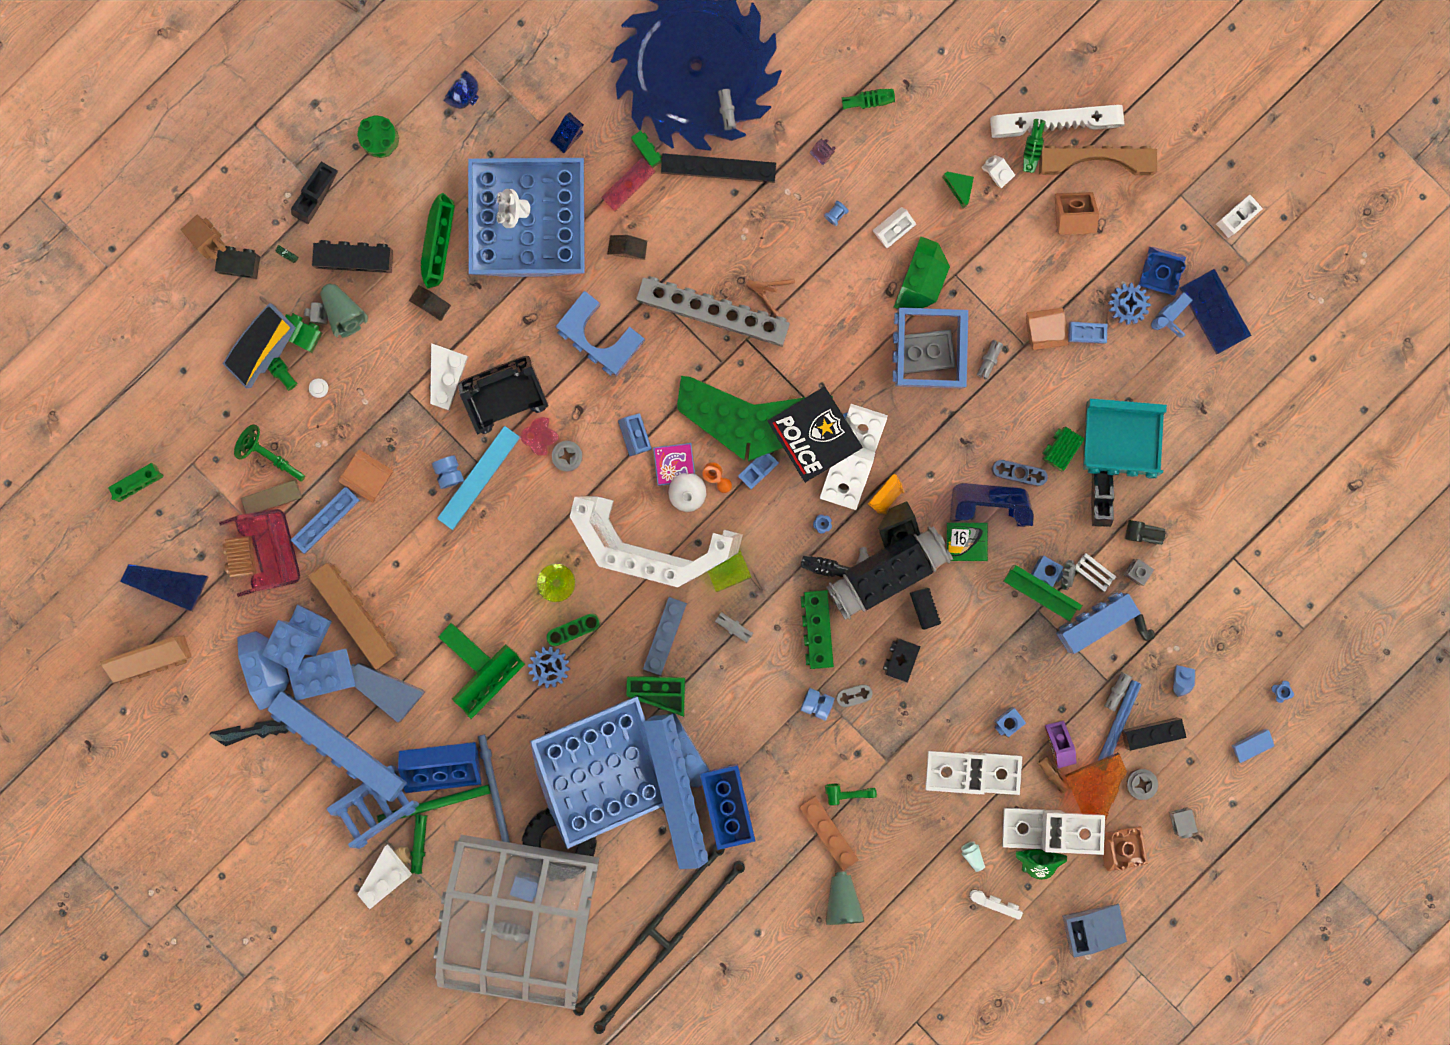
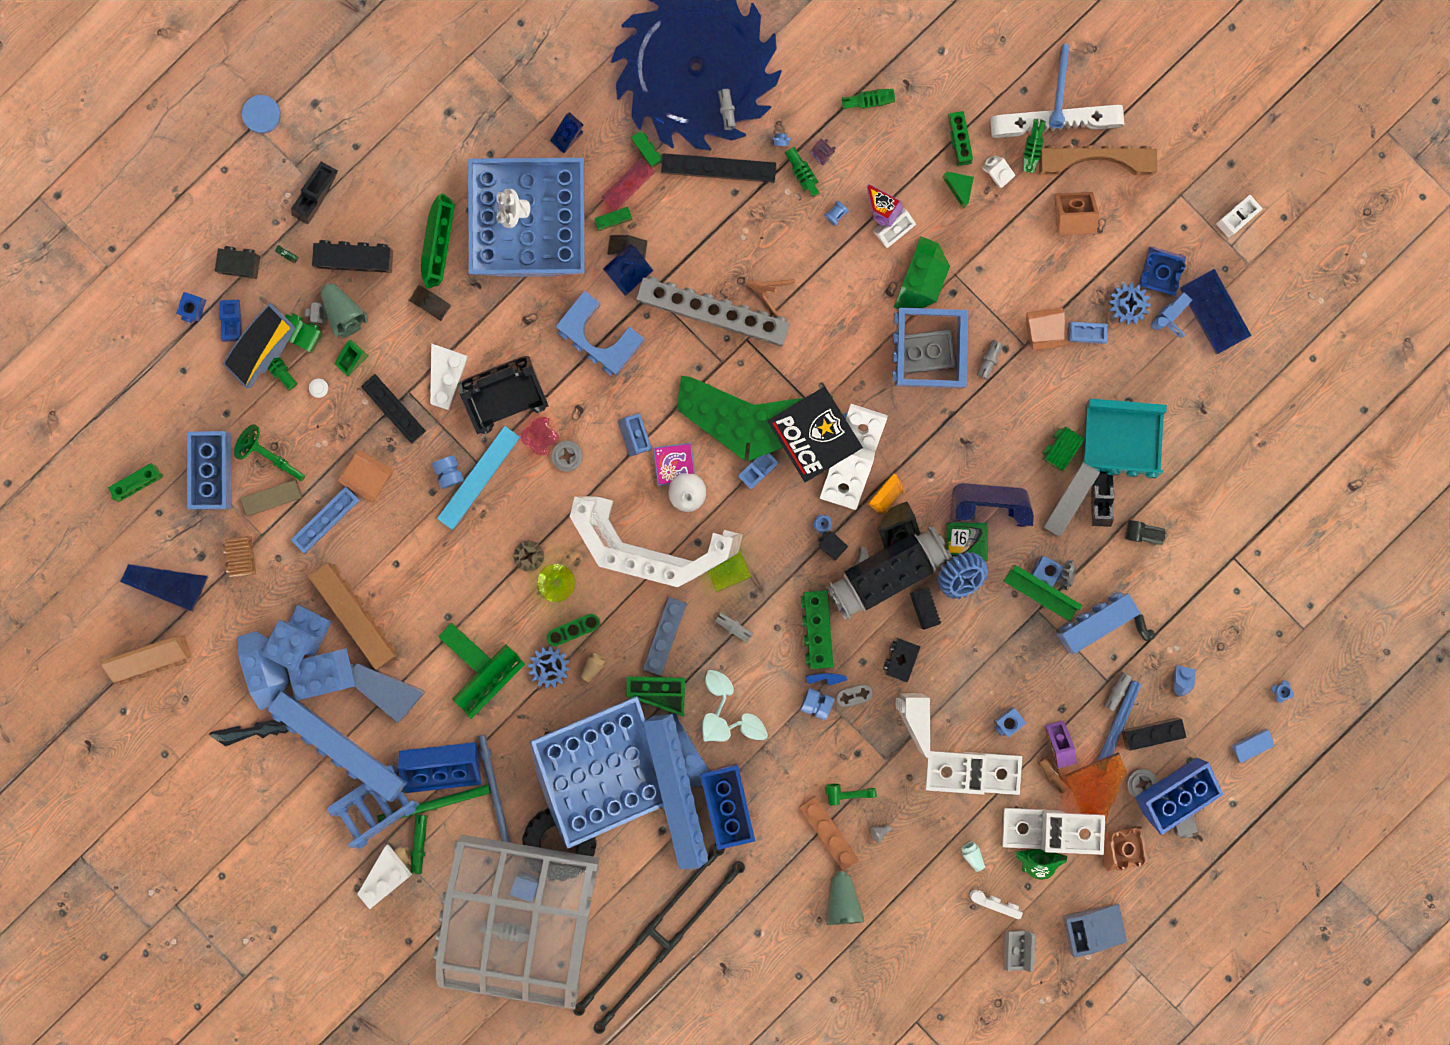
(186, 300): none -> blue brick
(203, 236): medium nougat hinge -> none
(209, 470): none -> medium blue brick
(230, 320): none -> blue slope
(261, 114): none -> medium blue tile
(272, 547): clear pink windscreen -> none
(350, 358): none -> green slope
(378, 136): green brick -> none
(393, 408): none -> black tile
(463, 91): clear blue cylinder -> none
(537, 558): none -> dark tan gear
(593, 666): none -> tan cone
(613, 218): none -> green piece
(628, 269): none -> clear blue tile
(716, 728): none -> light aqua plant
(723, 484): orange plate -> none
(781, 139): none -> medium blue plate
(802, 172): none -> green hinge
(823, 566): black hinge -> none
(832, 545): none -> black brick
(832, 678): none -> blue slope
(879, 832): none -> light grey rock
(884, 206): none -> slope
(916, 715): none -> white slope
(956, 143): none -> green piece
(962, 575): none -> medium blue gear
(1019, 950): none -> light grey bracket
(1032, 481): sand blue beam -> none
(1057, 119): none -> medium blue piece
(1071, 499): none -> light grey tile
(1107, 581): white tile -> none
(1138, 572): light grey brick -> none
(1179, 795): none -> blue slope

